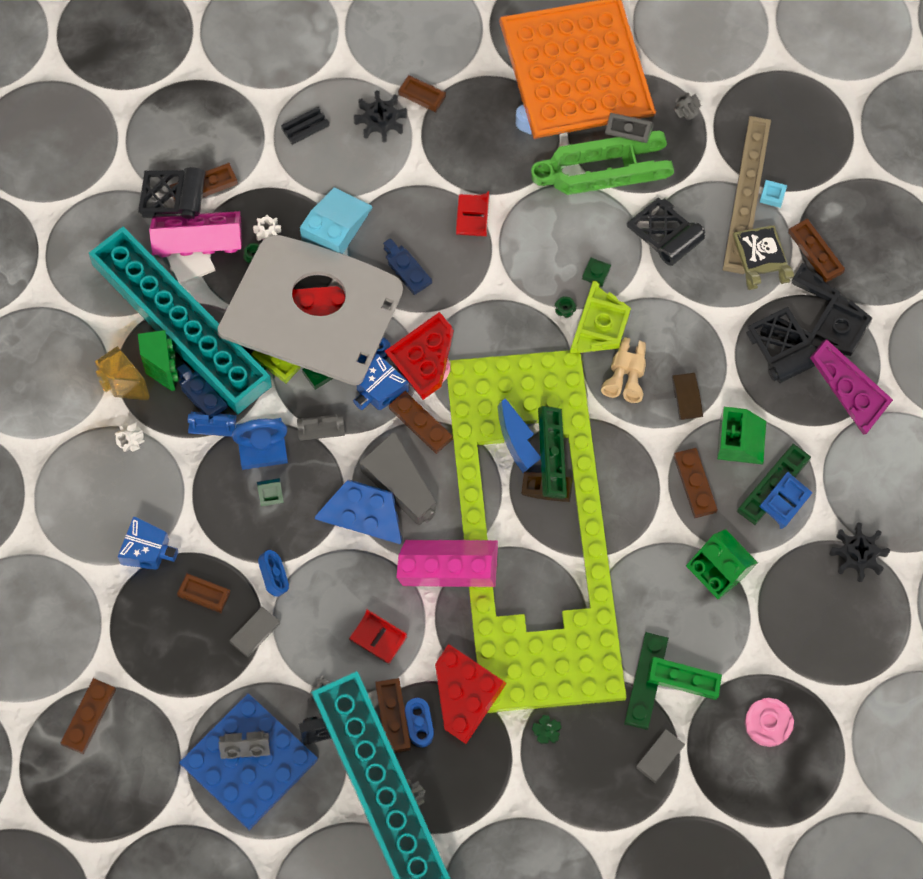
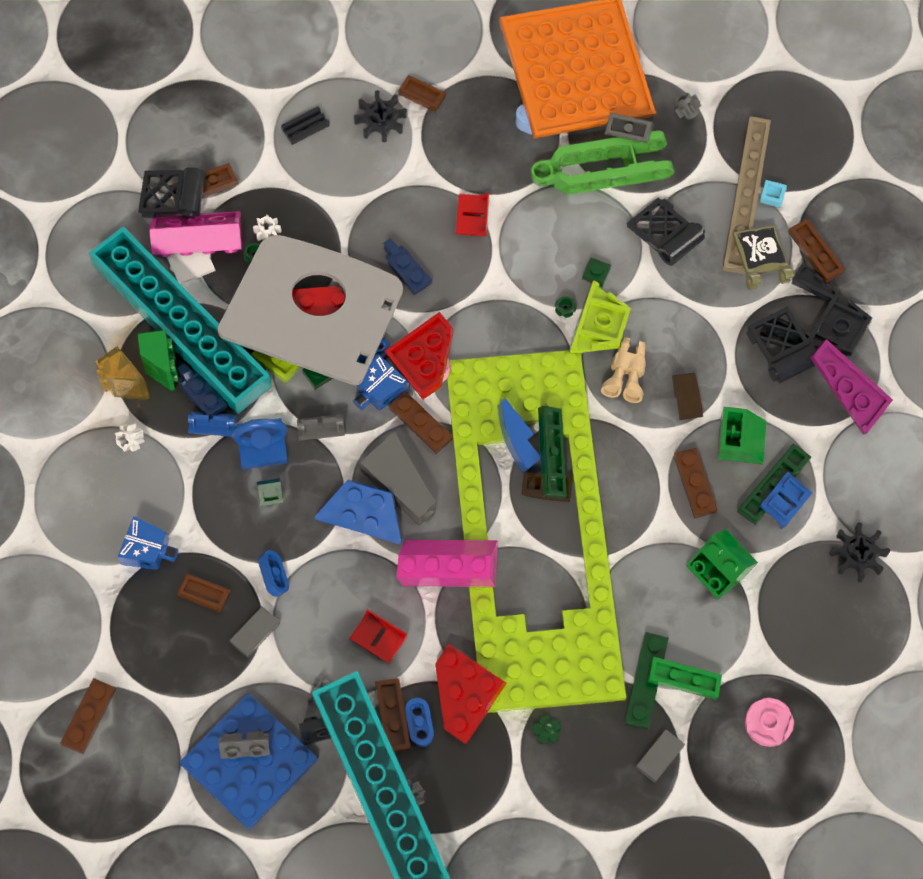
(334, 221): medium azure slope -> none

